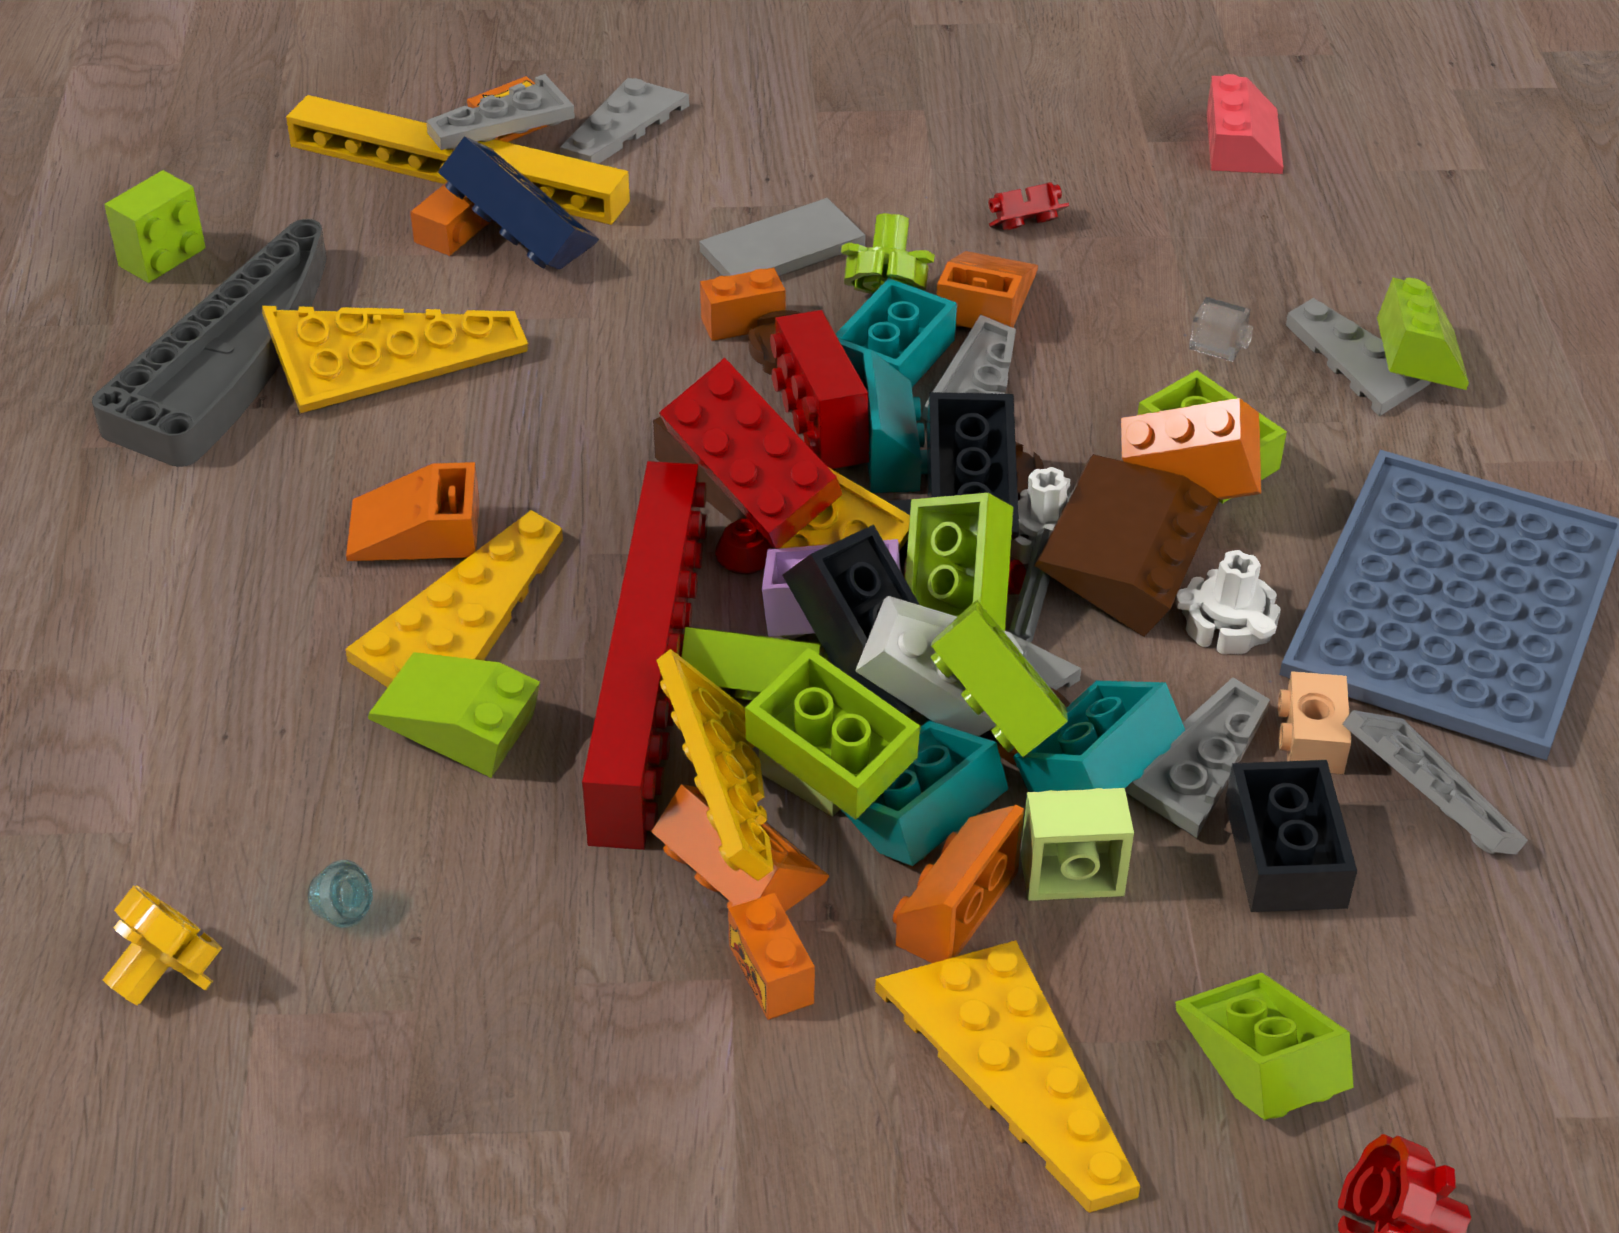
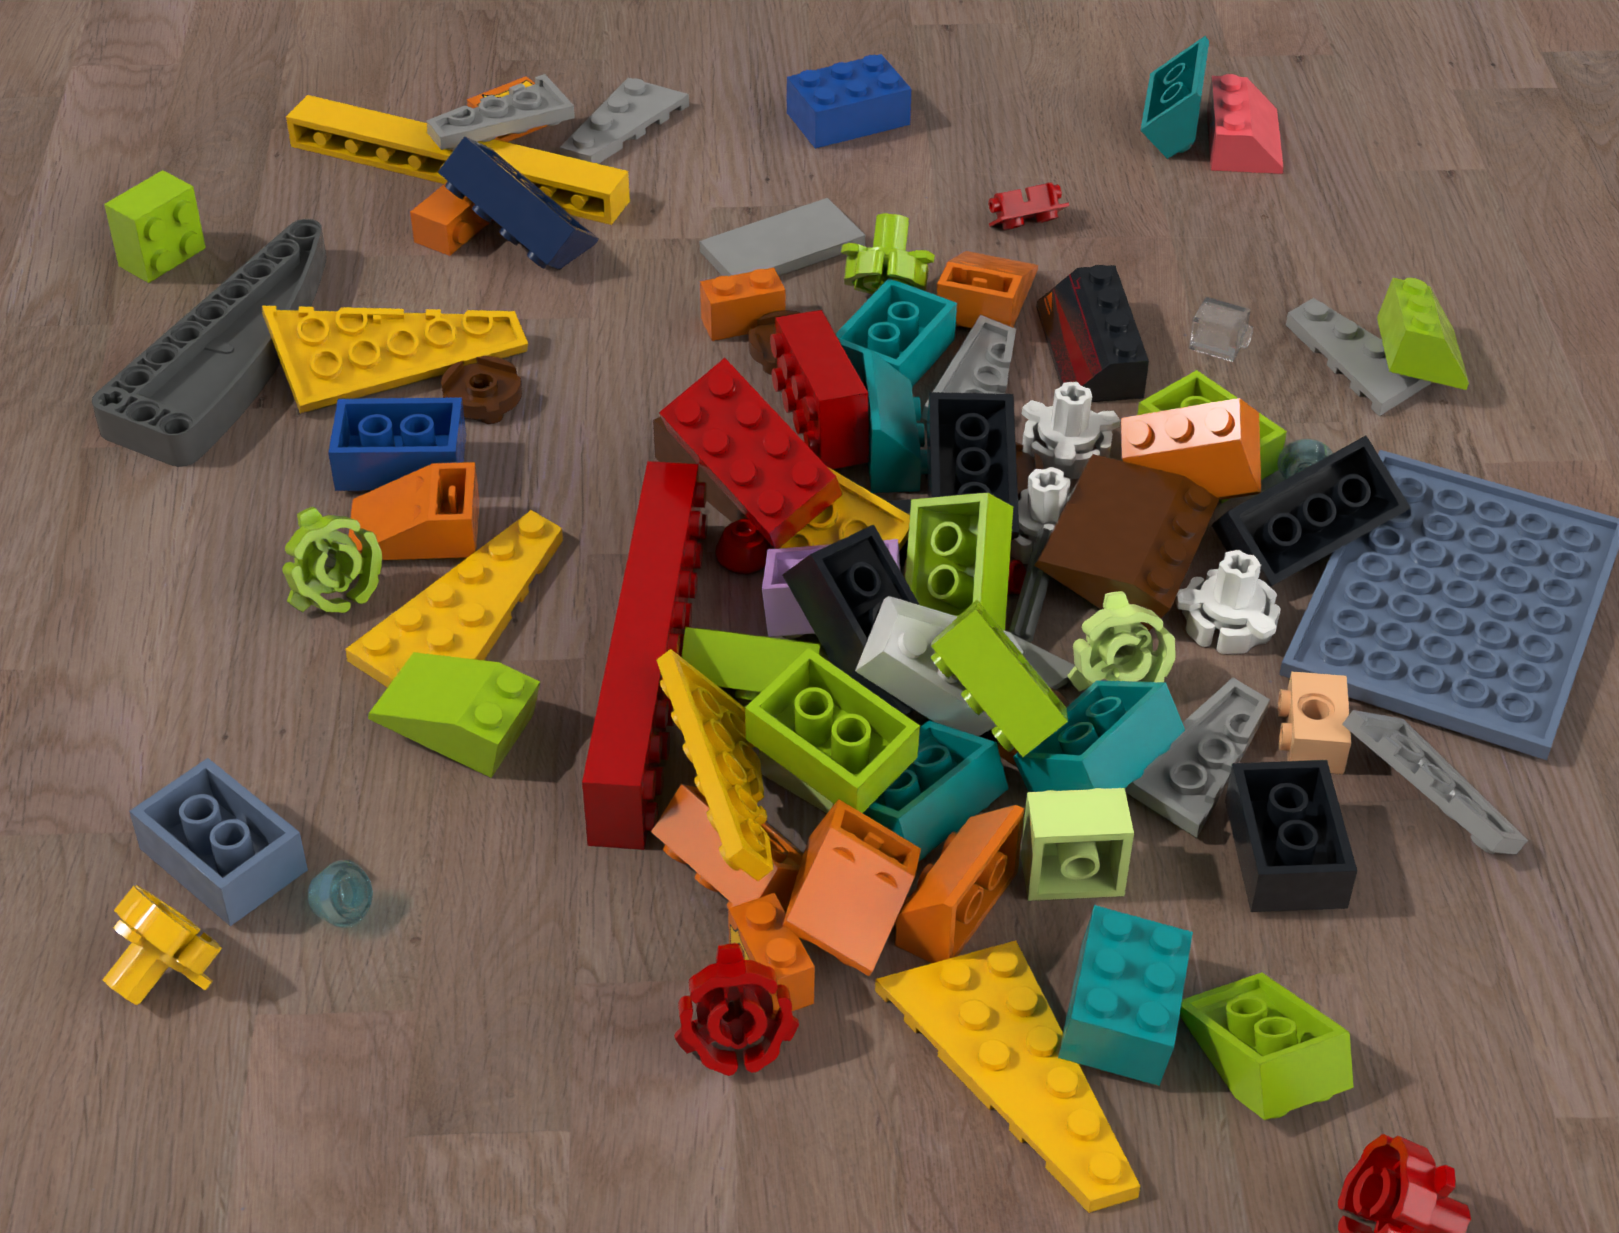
(219, 841): none -> sand blue brick
(329, 562): none -> lime piece
(393, 437): none -> blue brick
(483, 403): none -> reddish brown plate
(735, 1010): none -> red piece
(848, 100): none -> blue brick
(851, 886): none -> orange slope
(1068, 429): none -> white piece
(1094, 334): none -> black slope
(1121, 646): none -> yellowish green piece
(1126, 995): none -> teal brick
(1175, 100): none -> teal slope
(1300, 455): none -> clear light blue cone
(1313, 512): none -> black slope

